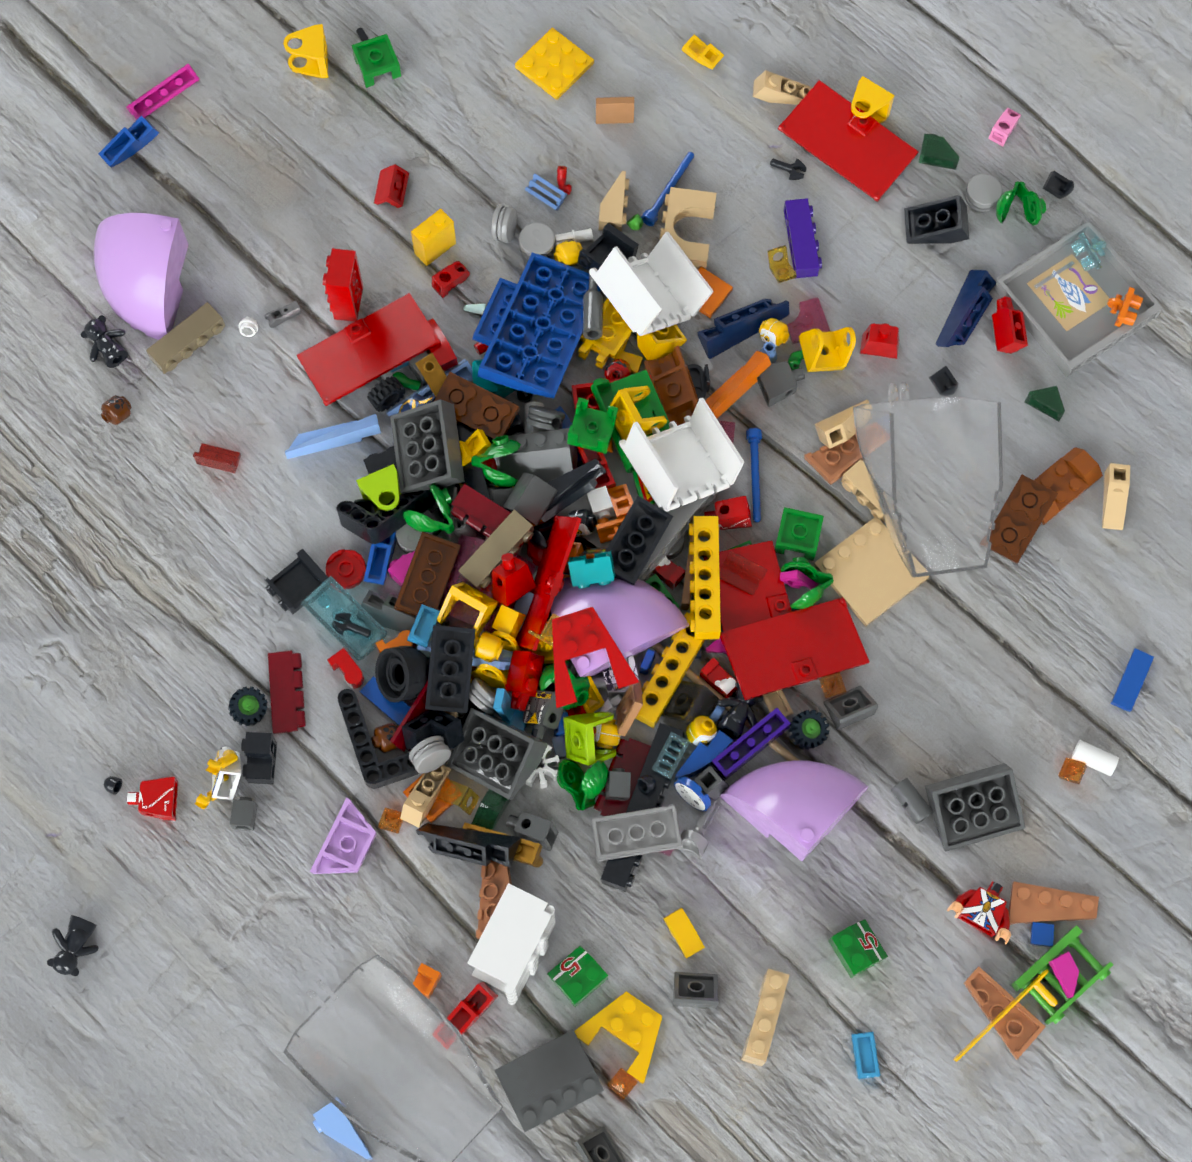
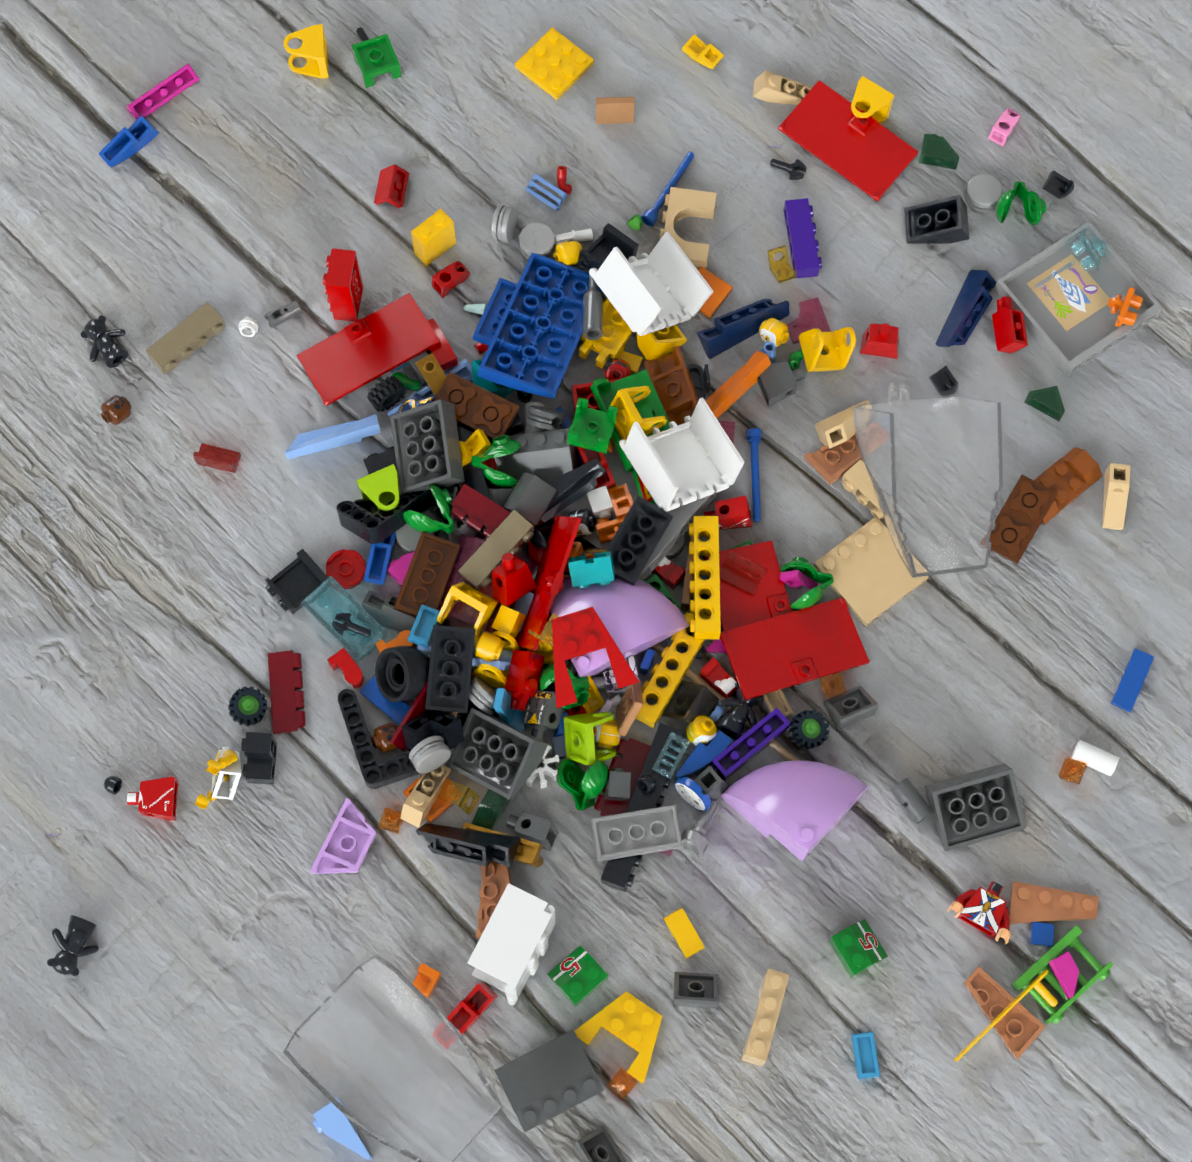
(140, 269): lavender brick -> none
(243, 814): dark grey brick -> none
(613, 203): tan slope -> none
(799, 532): green panel -> none

